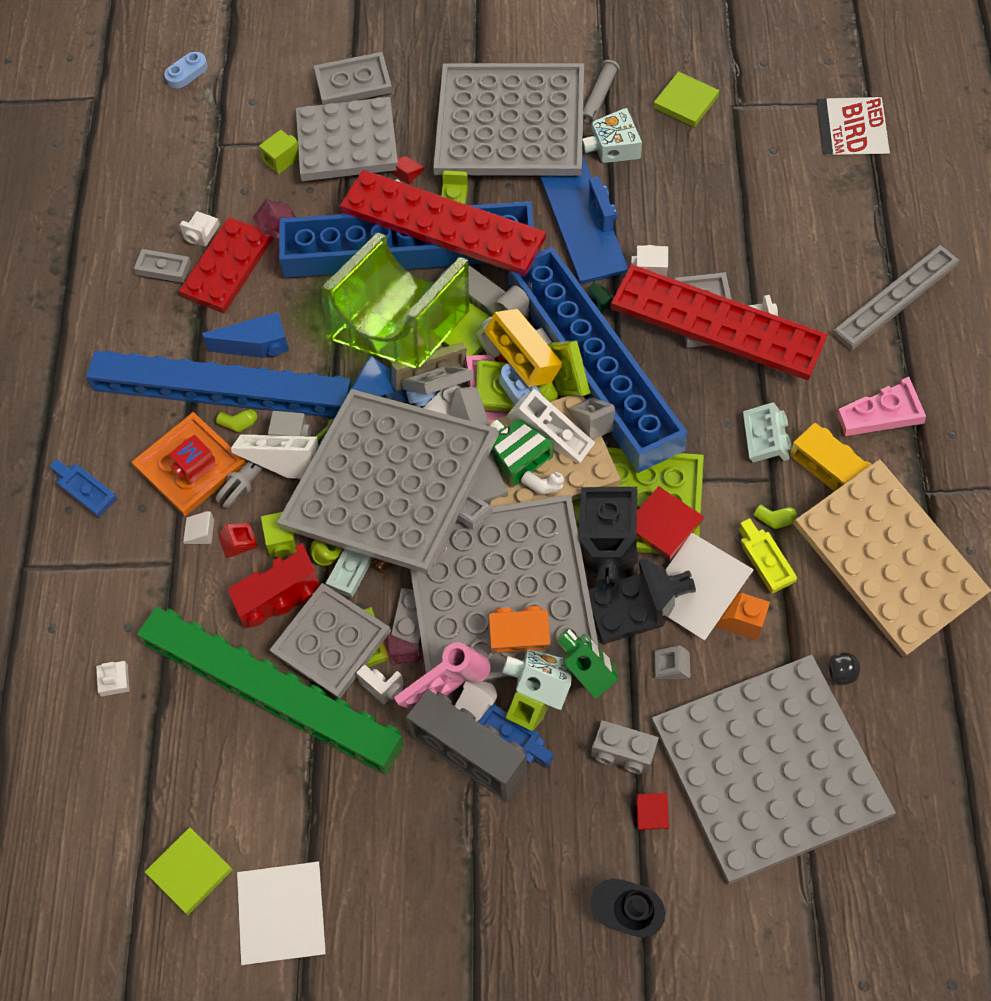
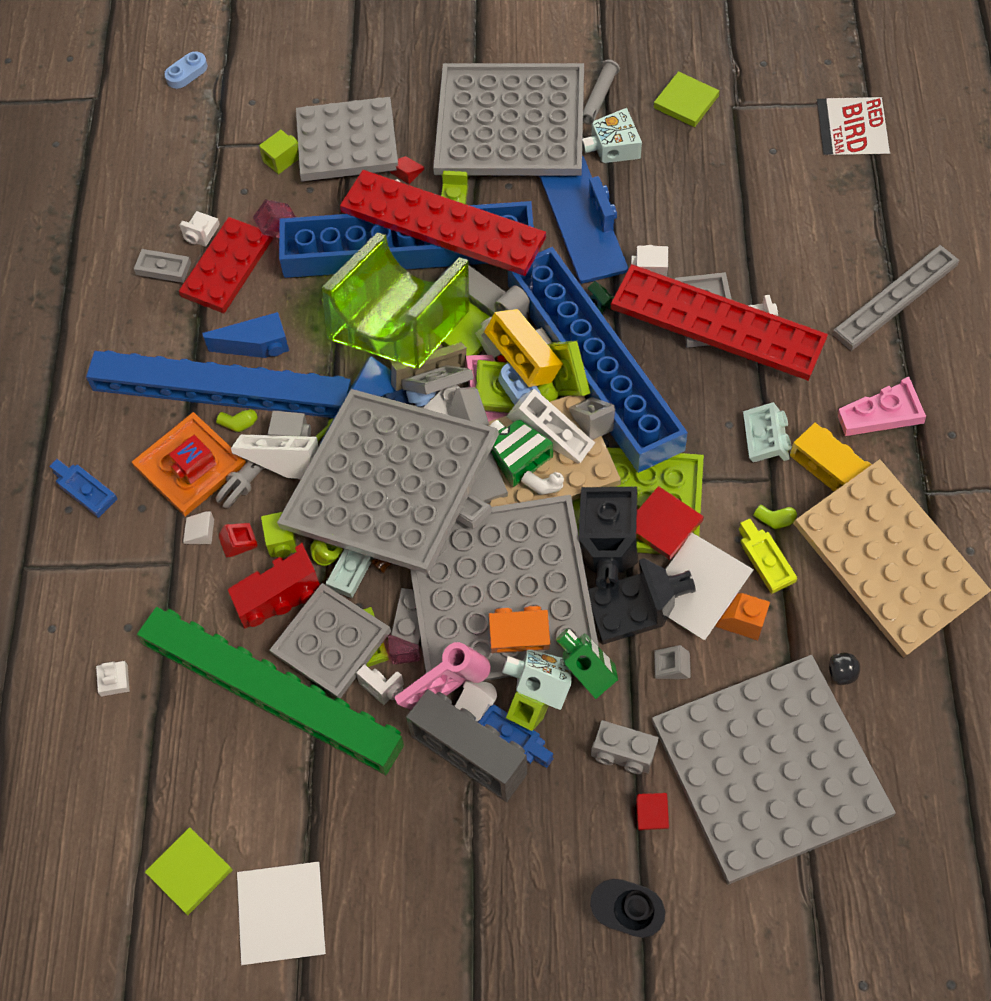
(353, 79): light grey plate -> none

